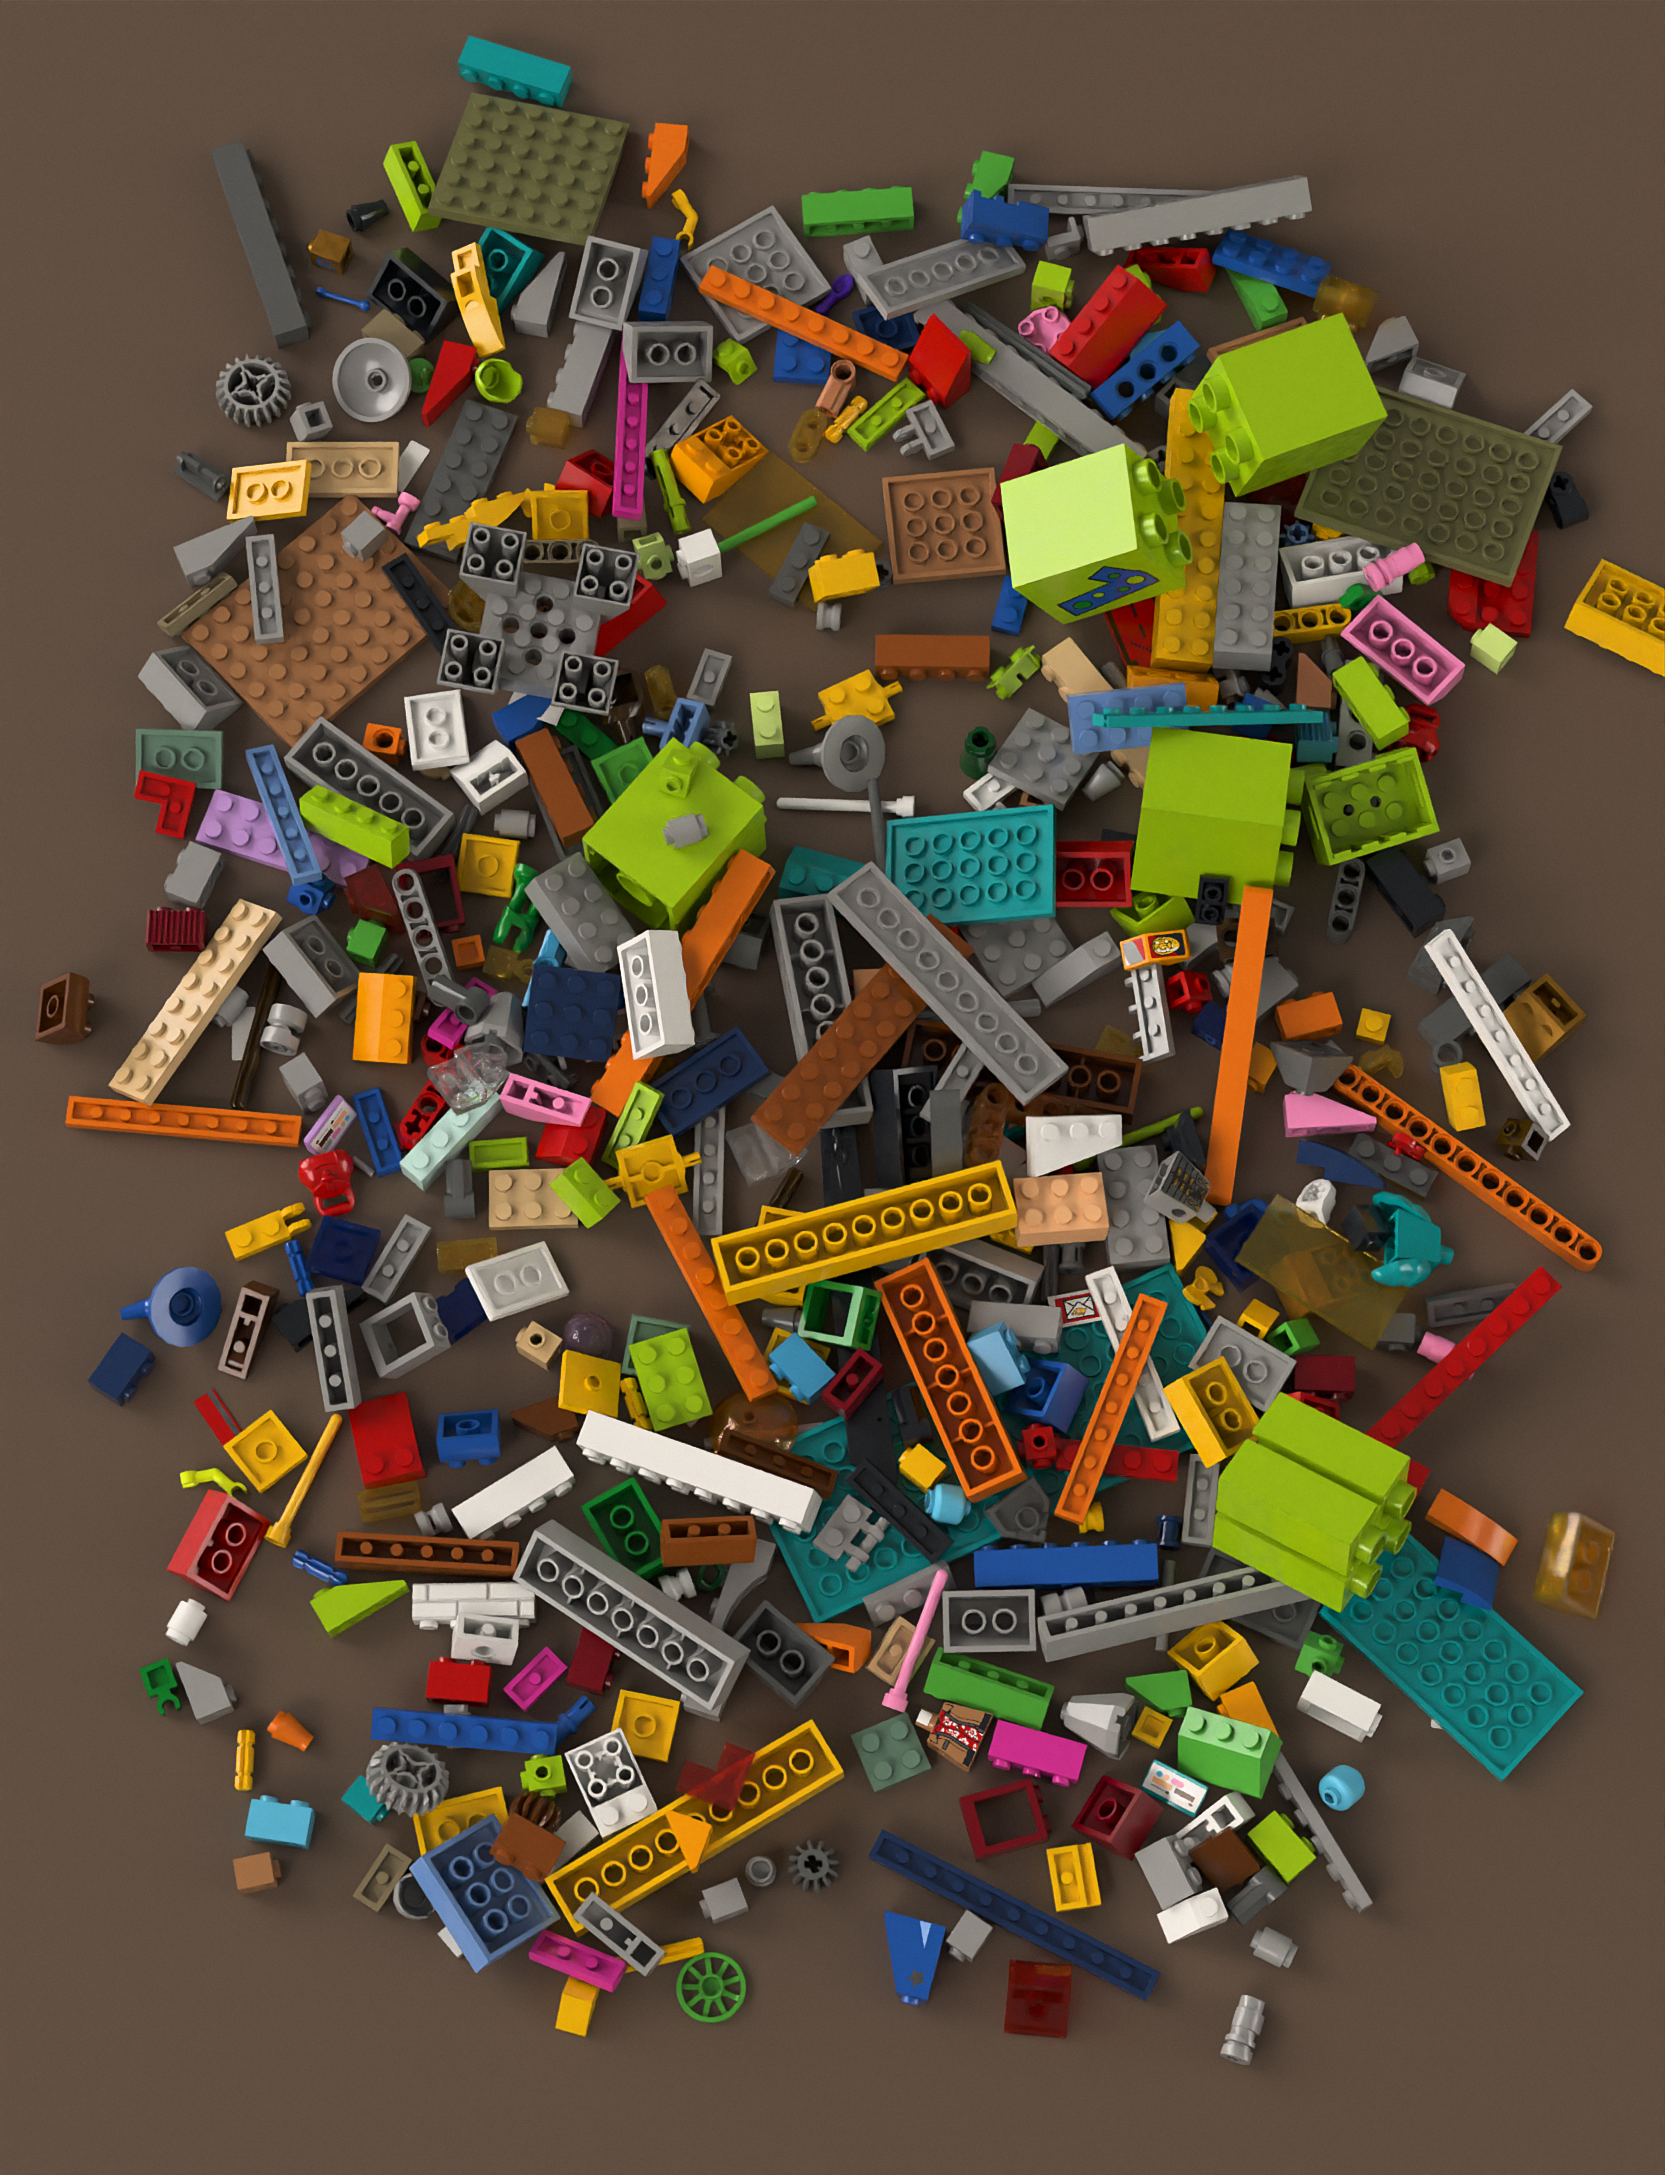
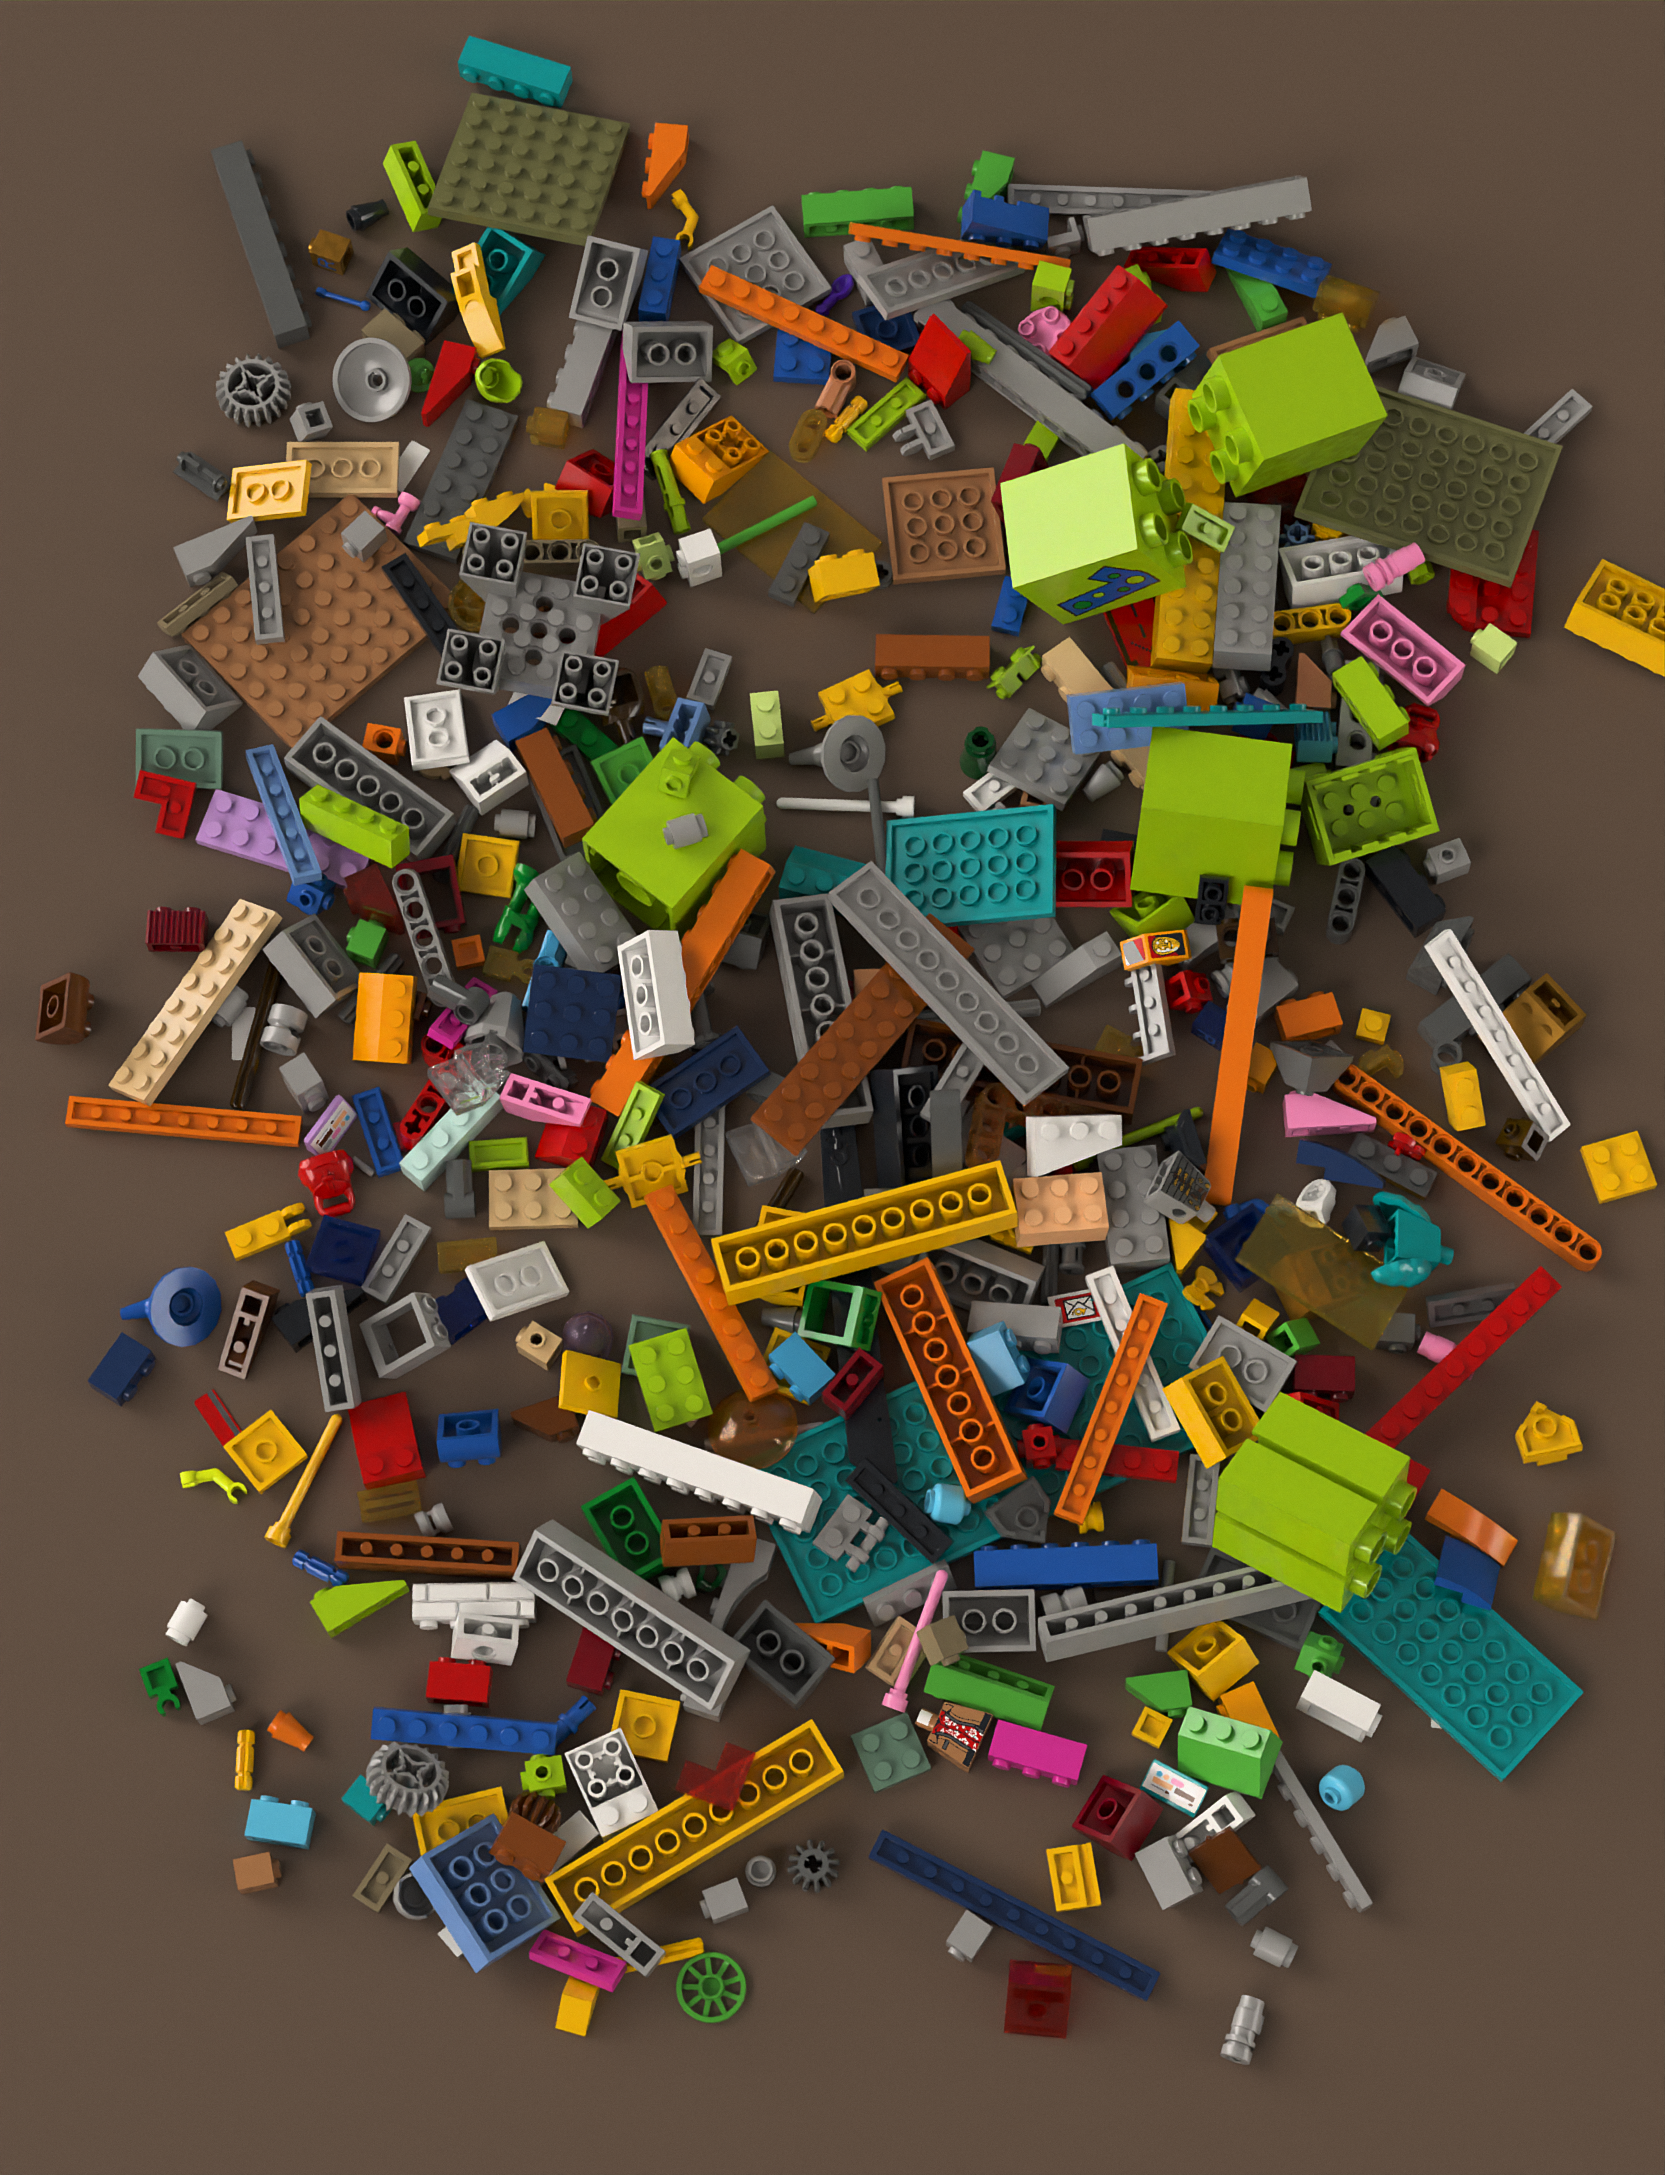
(194, 876): light grey brick -> none
(219, 1545): red slope -> none
(514, 1496): white brick -> none
(535, 1679): dark pink plate -> none
(539, 300): light grey slope -> none
(635, 1403): yellow axle -> none
(691, 1837): light orange slope -> none
(777, 1462): reddish brown plate -> none
(829, 616): light grey wheel -> none
(912, 1424): black piece -> none
(913, 1955): blue slope -> none
(921, 1468): yellow brick -> none
(943, 1641): none -> dark tan brick
(946, 246): none -> orange plate
(974, 1829): dark red window -> none
(1102, 1721): light grey cone -> none
(1168, 1532): dark blue bush -> none
(1193, 1916): white slope -> none
(1205, 527): none -> lime plate
(1281, 1847): lime brick -> none
(1547, 1436): none -> yellow plate
(1565, 504): black piece -> none
(1618, 1167): none -> yellow plate

